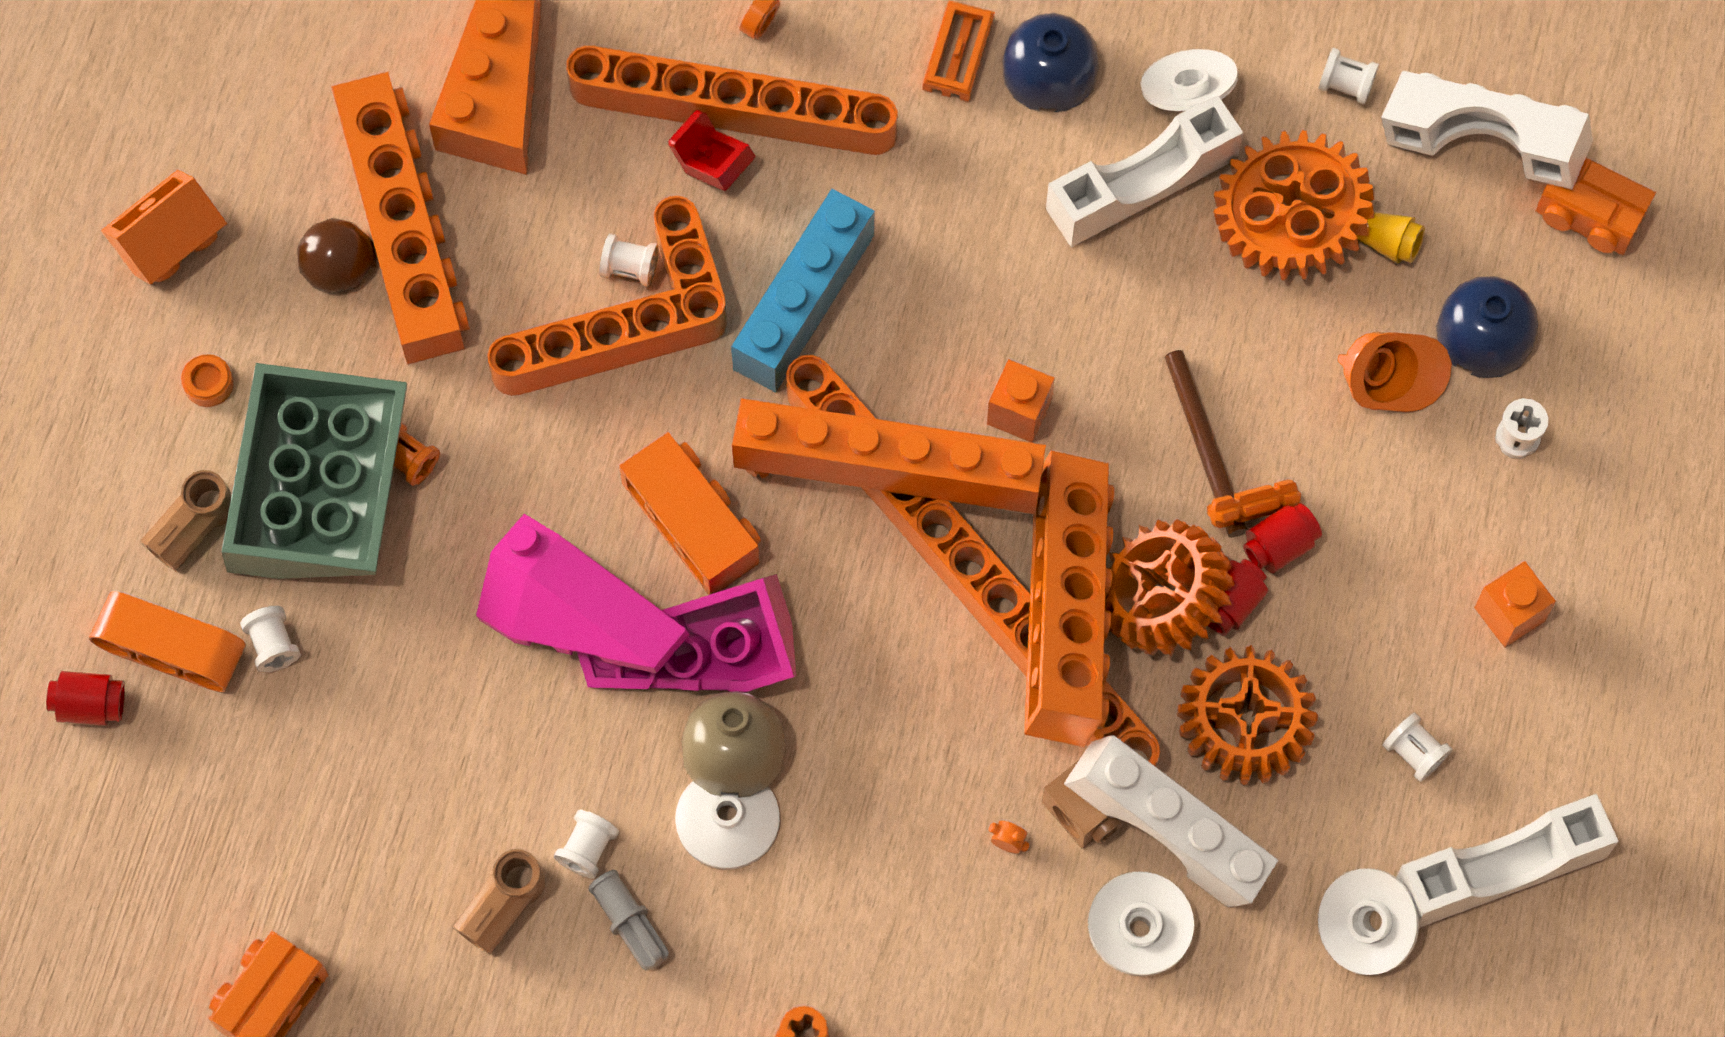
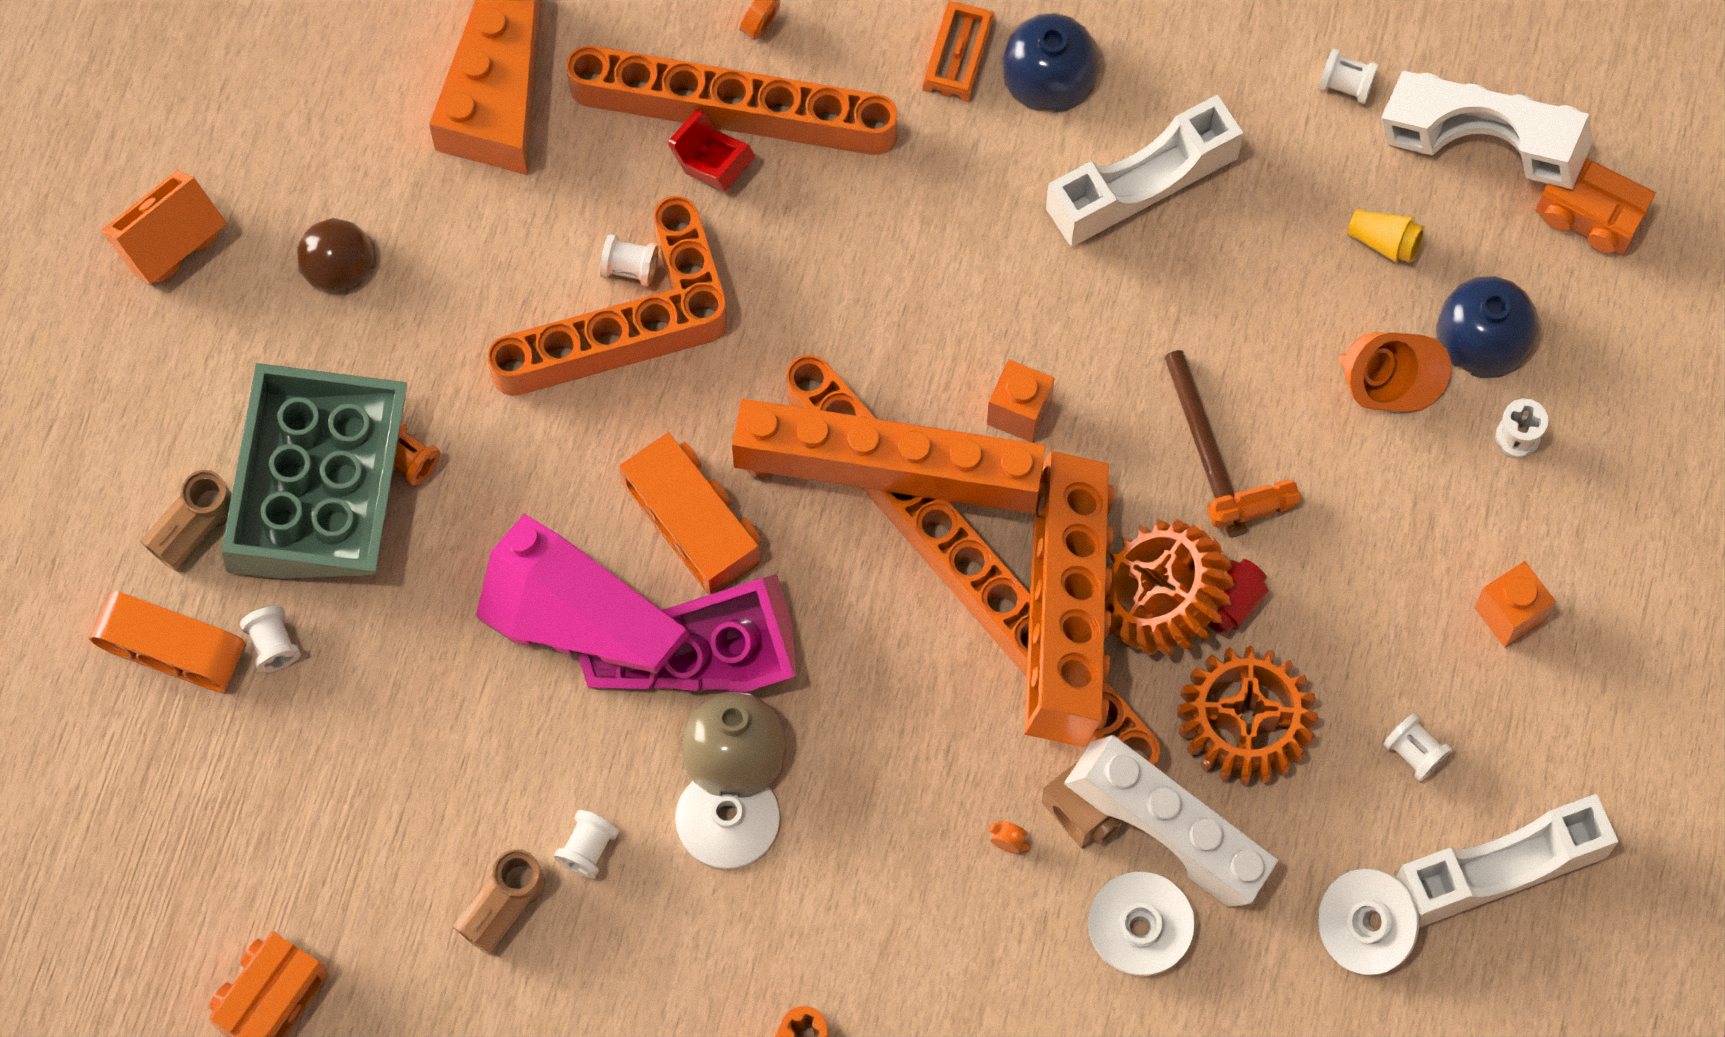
(86, 698): red brick -> none
(207, 380): orange tile -> none
(422, 331): orange brick -> none
(629, 920): light grey axle -> none
(803, 290): dark azure brick -> none
(1188, 79): white dish -> none
(1282, 537): red brick -> none
(1294, 205): orange gear -> none

